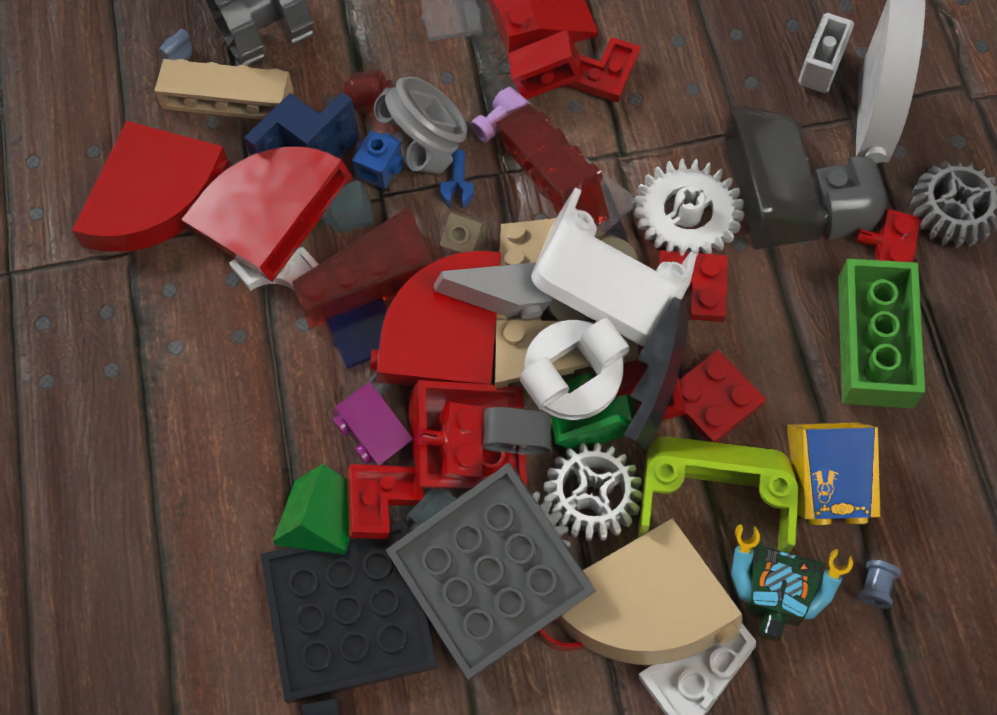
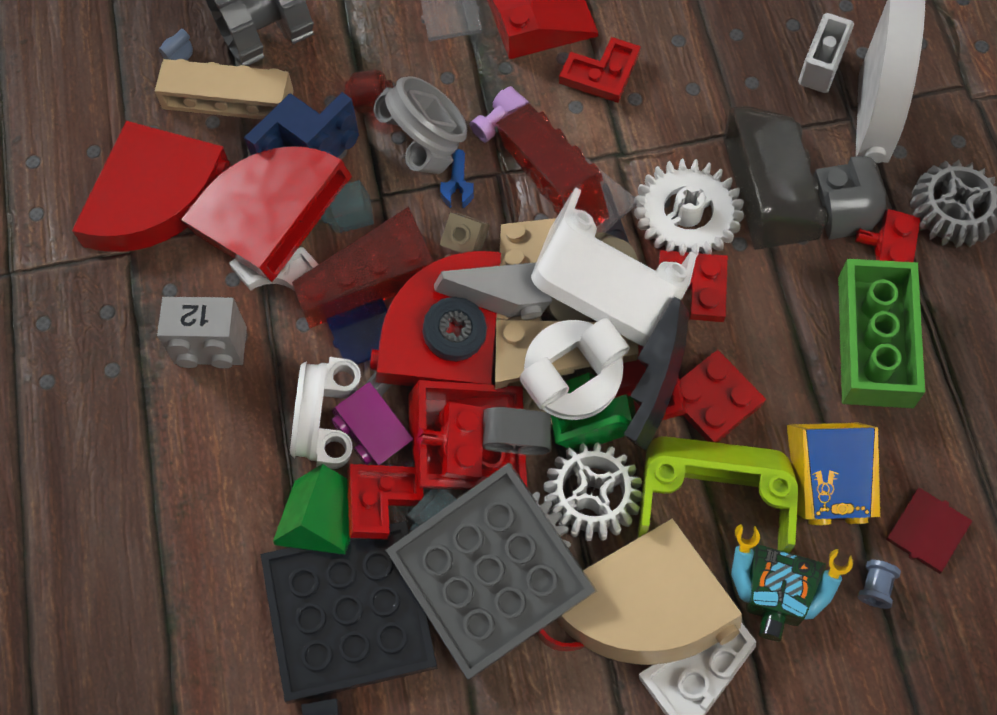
(202, 331): none -> light grey brick
(313, 384): none -> white piece
(378, 159): blue brick -> none
(462, 313): none -> black bush
(545, 65): red brick -> none
(929, 530): none -> dark red piece

